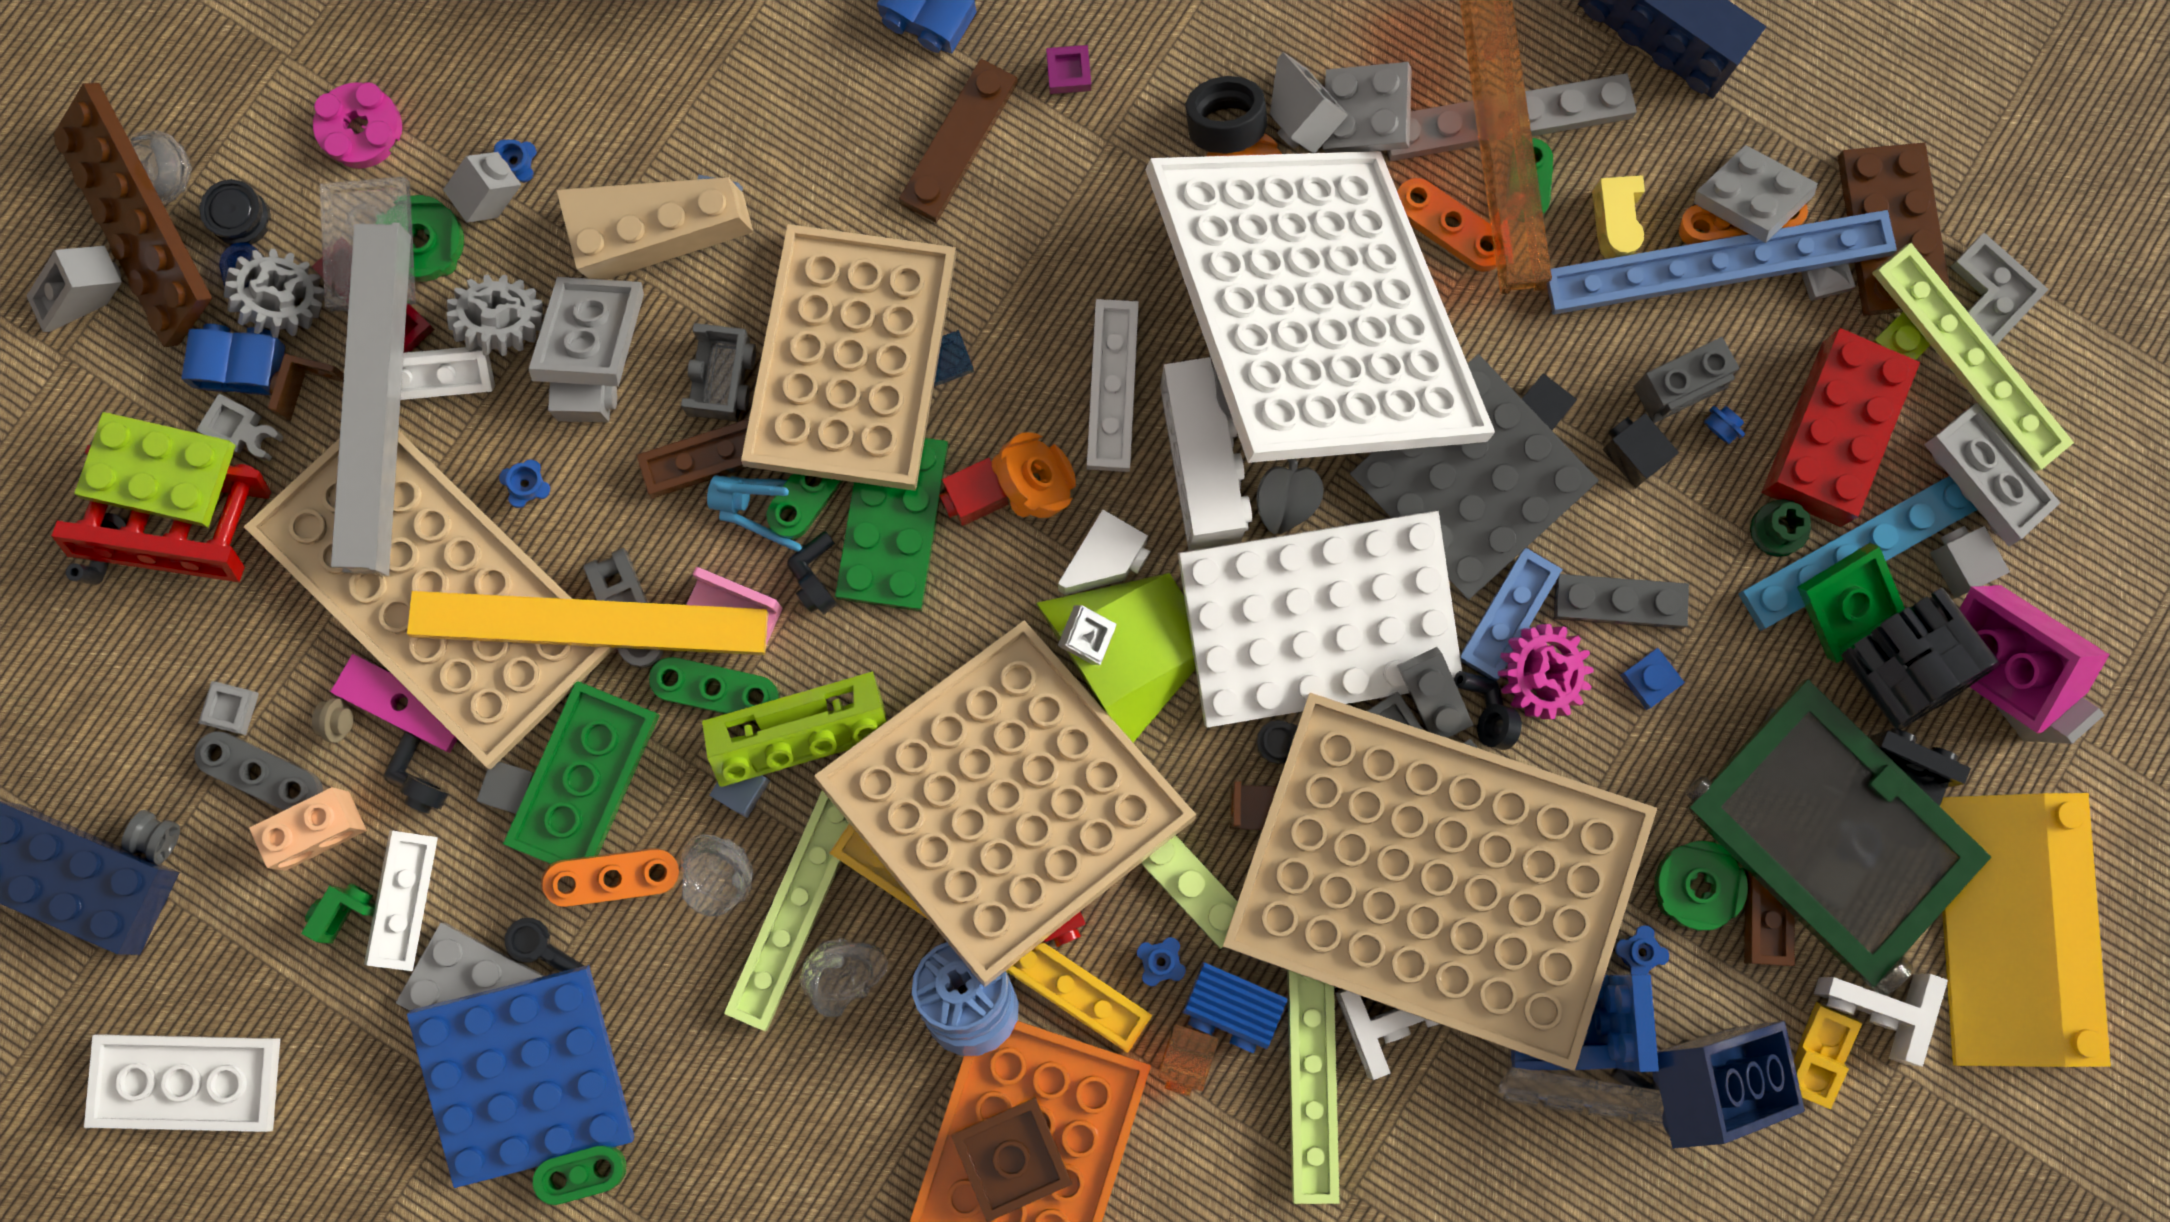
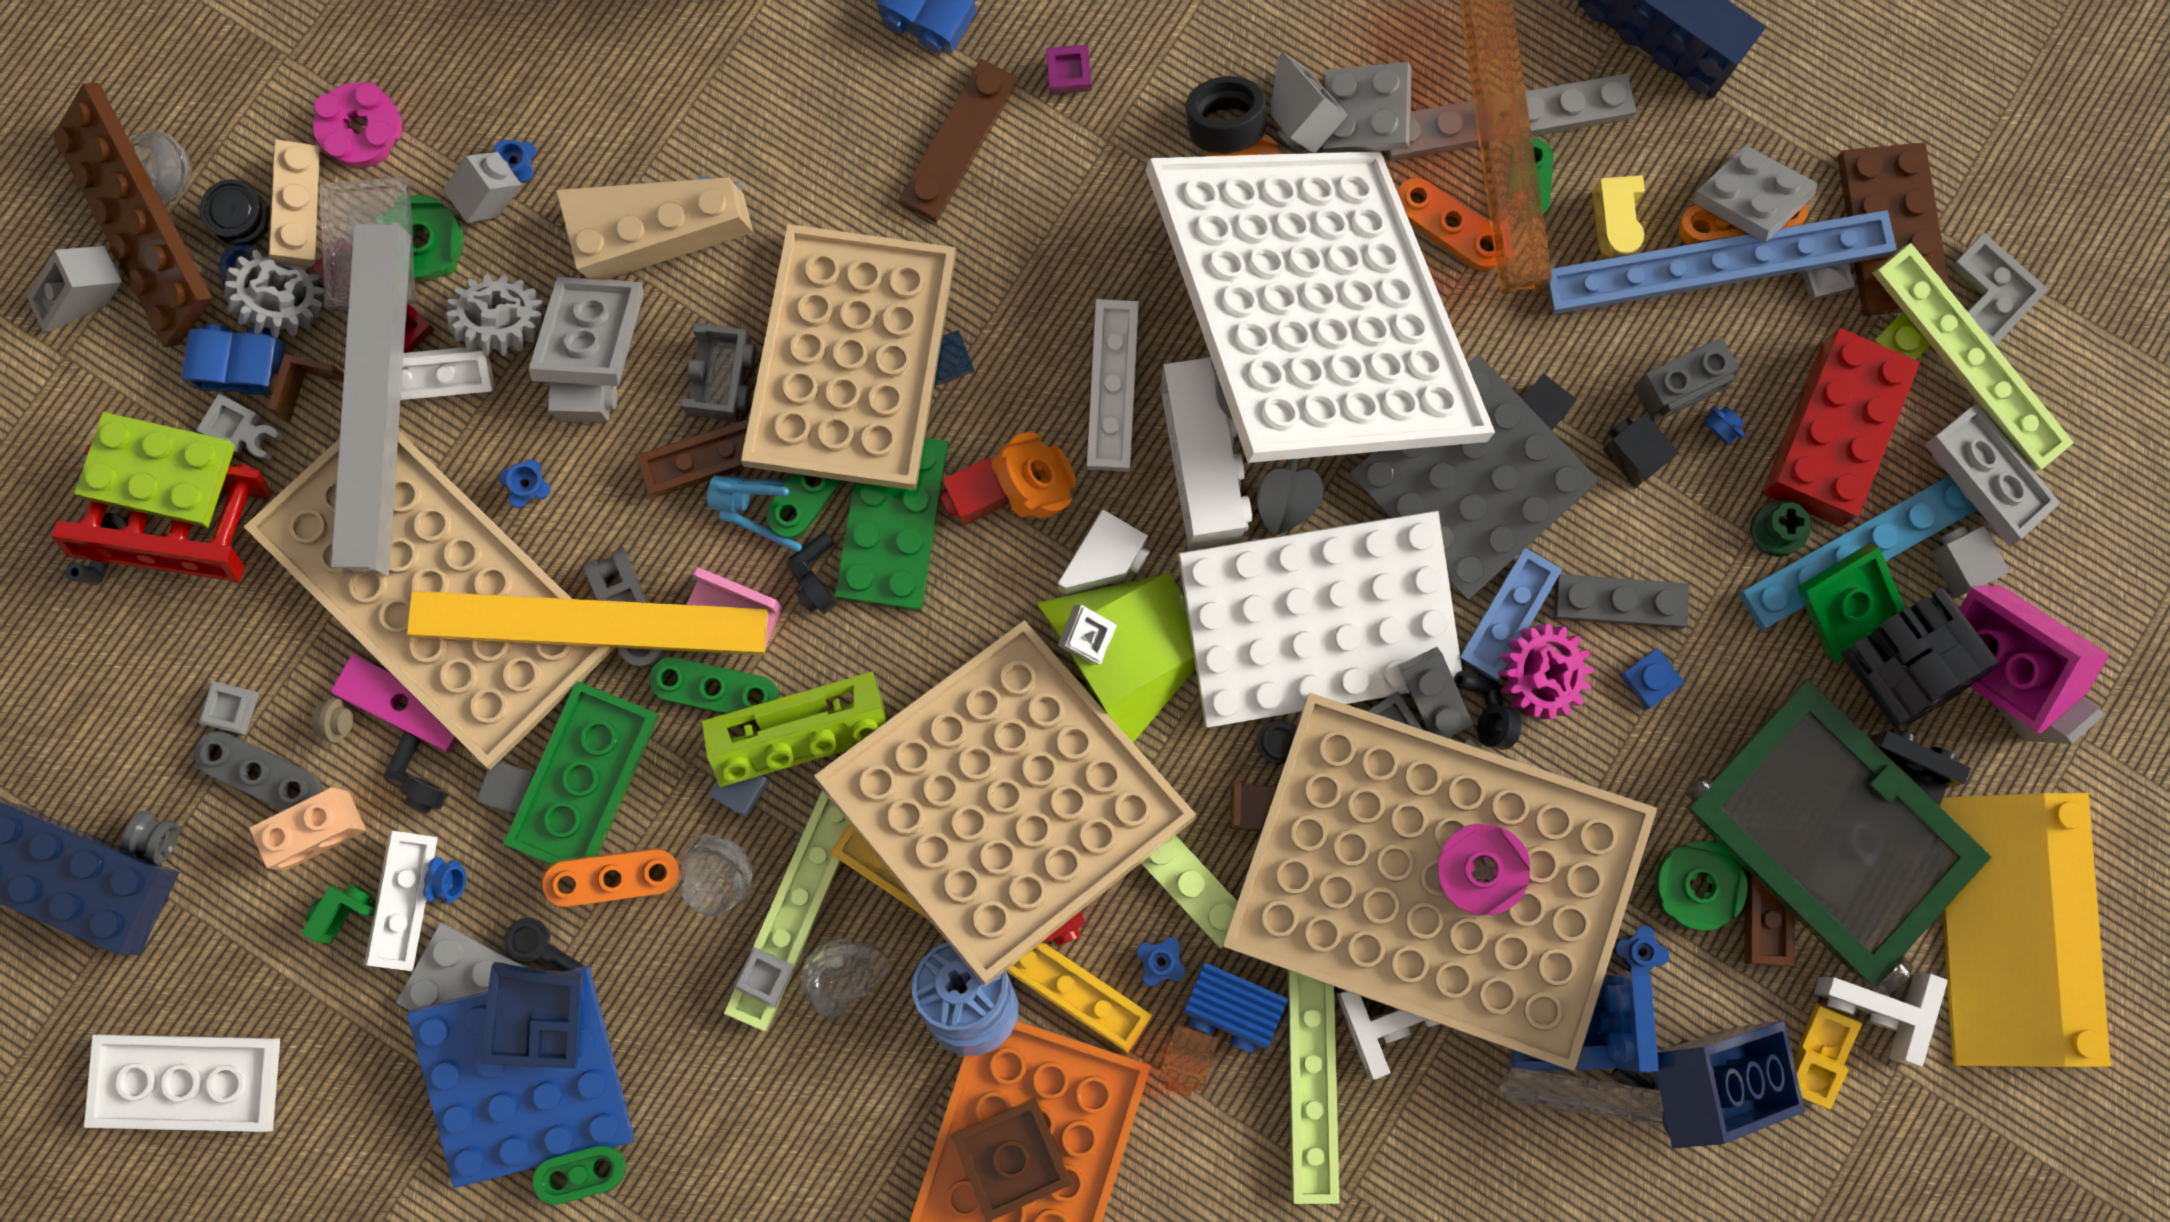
(294, 203): none -> tan plate
(444, 881): none -> blue plate
(532, 1017): none -> dark blue plate
(764, 976): none -> light grey tile
(1510, 873): none -> dark pink plate

